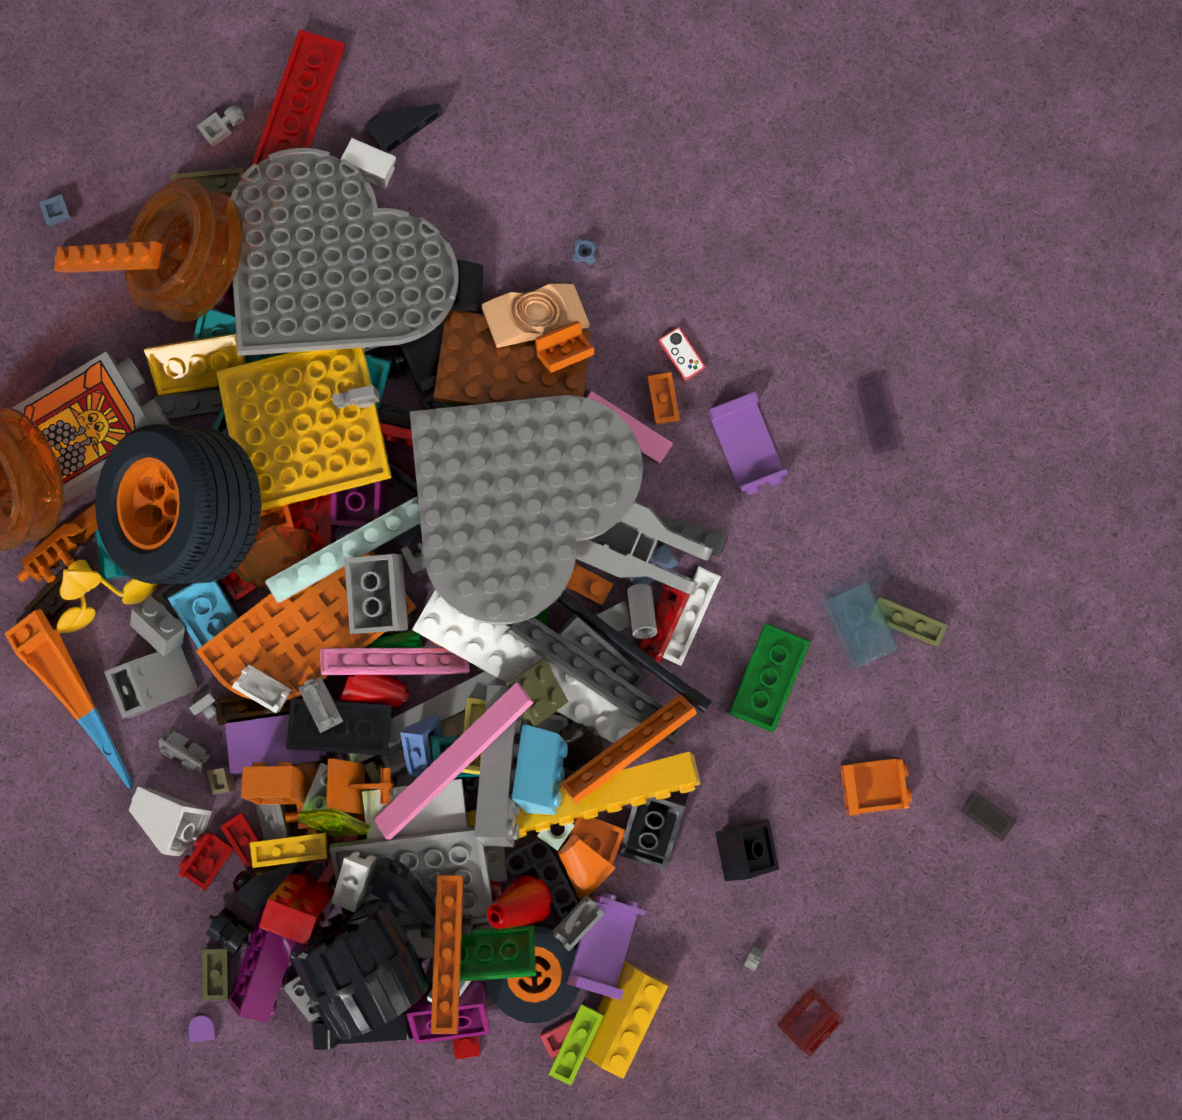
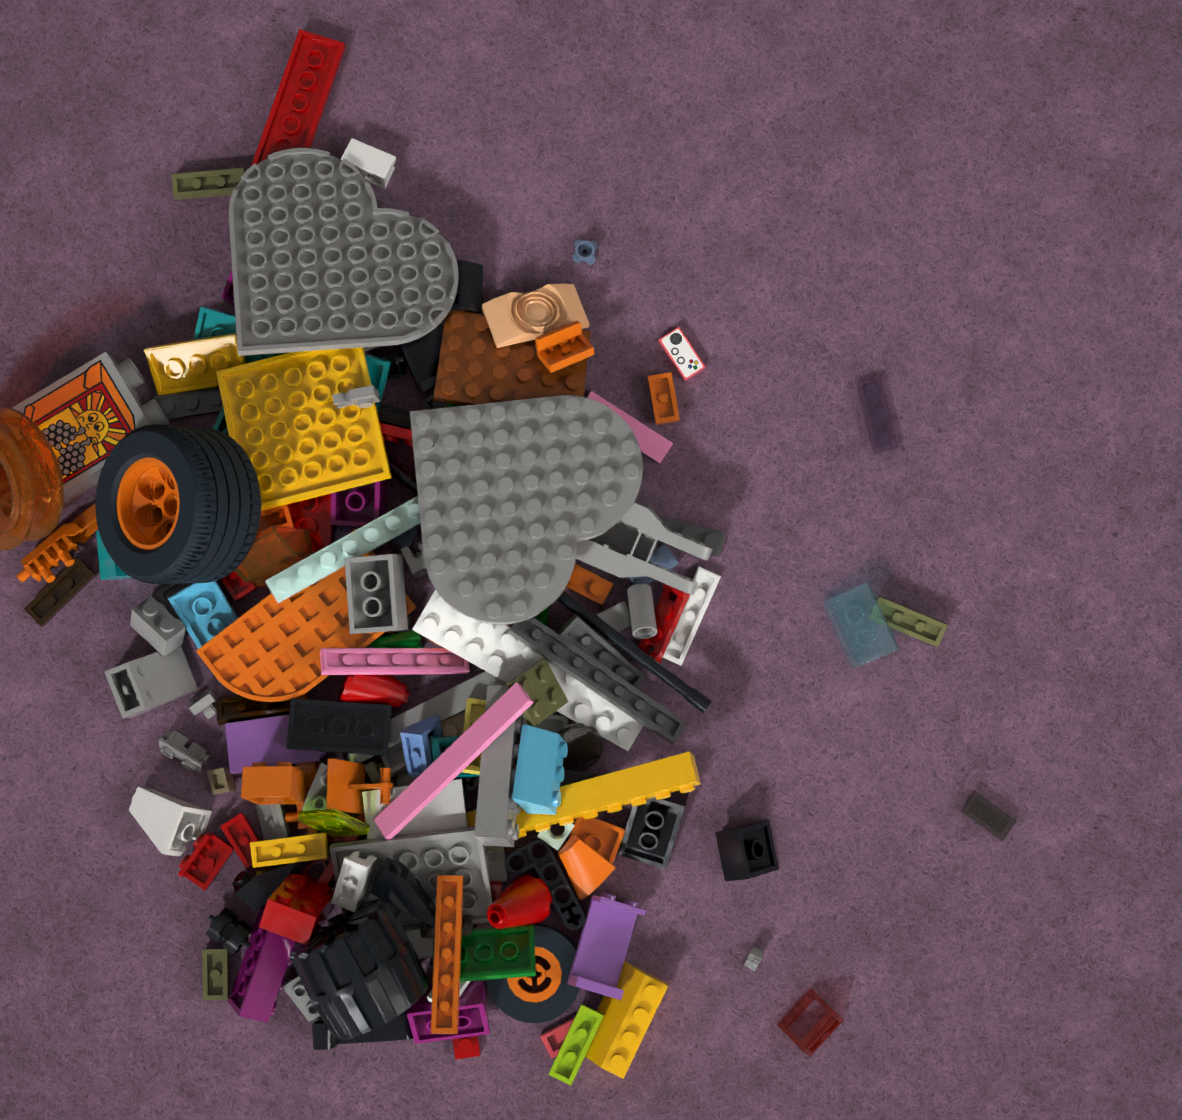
(48, 658): orange plate -> none
(55, 210): sand blue plate -> none
(79, 580): yellow plant -> none
(108, 257): orange plate -> none
(198, 253): clear orange wheel -> none
(201, 1028): medium lavender tile -> none
(216, 129): light grey plate -> none
(262, 688): white hinge -> none
(320, 704): light grey hinge -> none
(397, 126): black slope -> none
(578, 922): light grey hinge -> none
(628, 748): orange plate -> none
(747, 444): medium lavender panel -> none
(769, 677): green tile -> none
(875, 786): orange panel -> none

